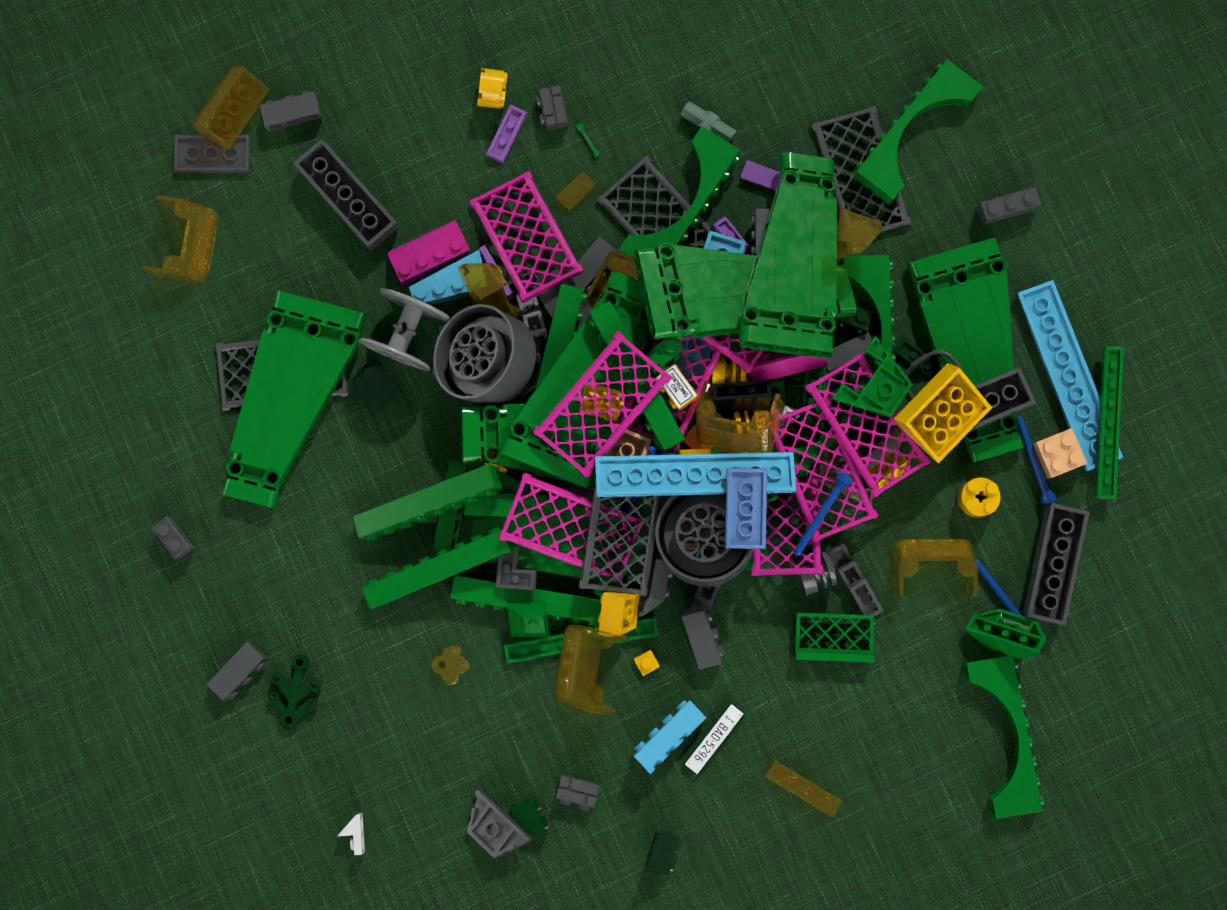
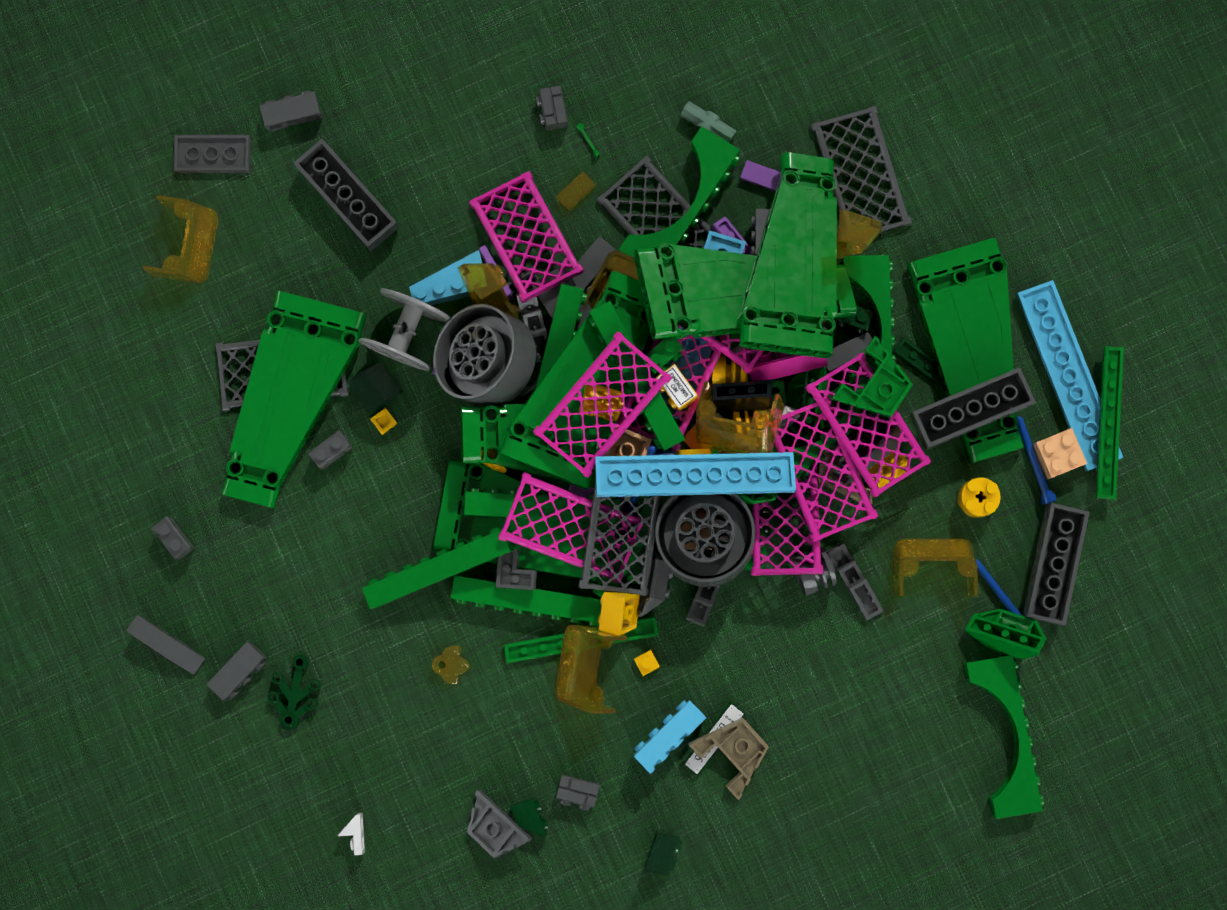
(166, 644): none -> dark grey slope
(230, 106): clear yellow slope -> none
(330, 450): none -> dark grey brick
(383, 421): none -> yellow plate
(428, 502): green brick -> none
(429, 253): dark pink slope -> none
(491, 87): yellow brick -> none
(506, 134): medium lavender tile -> none
(528, 620): green slope -> none
(703, 636): dark grey brick -> none
(740, 746): none -> dark tan wing
(746, 508): medium blue tile -> none
(803, 788): clear yellow plate -> none
(839, 654): green fence -> none
(842, 481): blue piece -> none
(924, 358): dark grey piece -> none
(943, 412): yellow slope -> none
(946, 87): green arch -> none
(1008, 205): dark grey brick -> none

